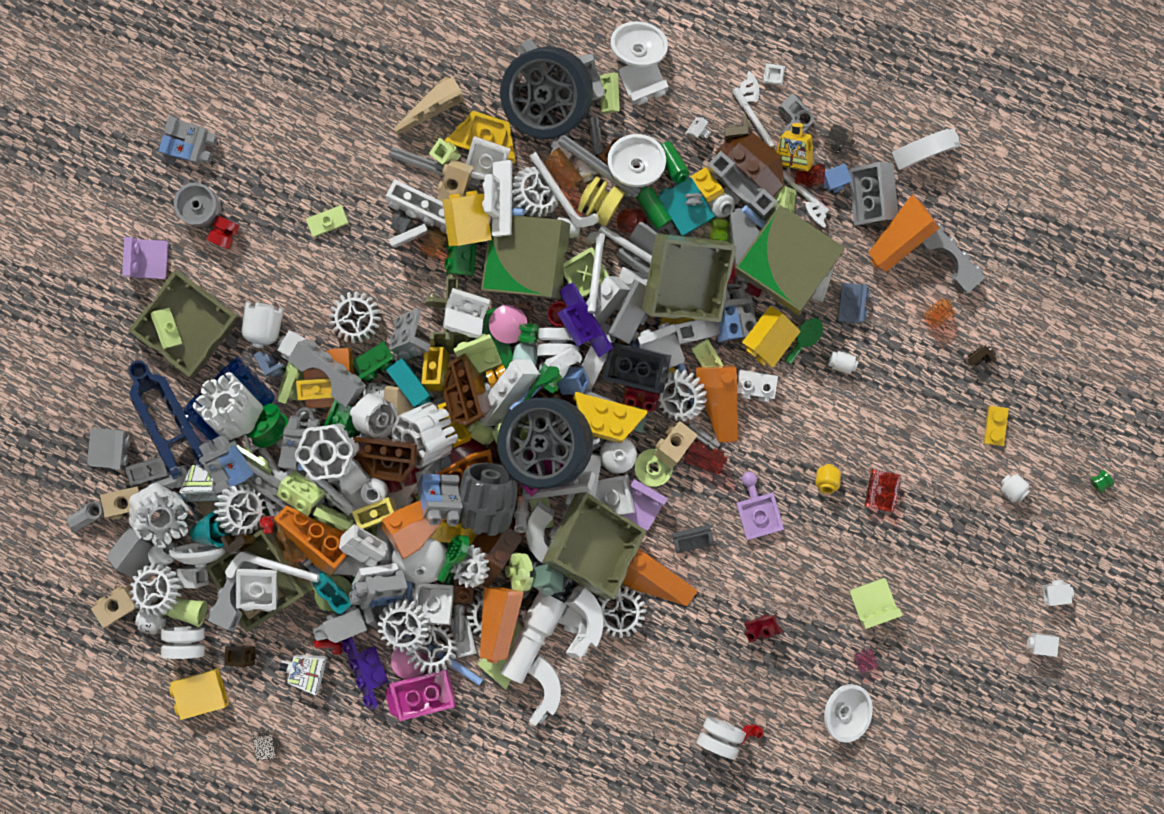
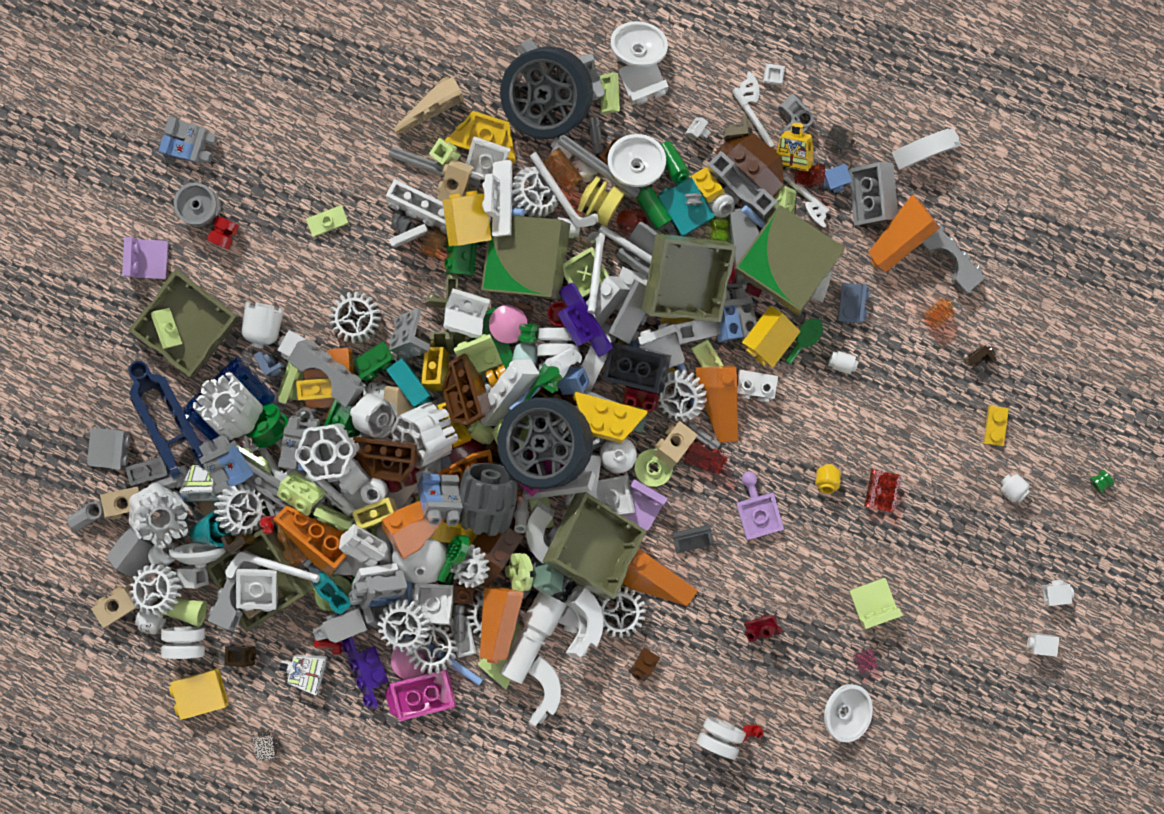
(644, 665): none -> reddish brown bracket

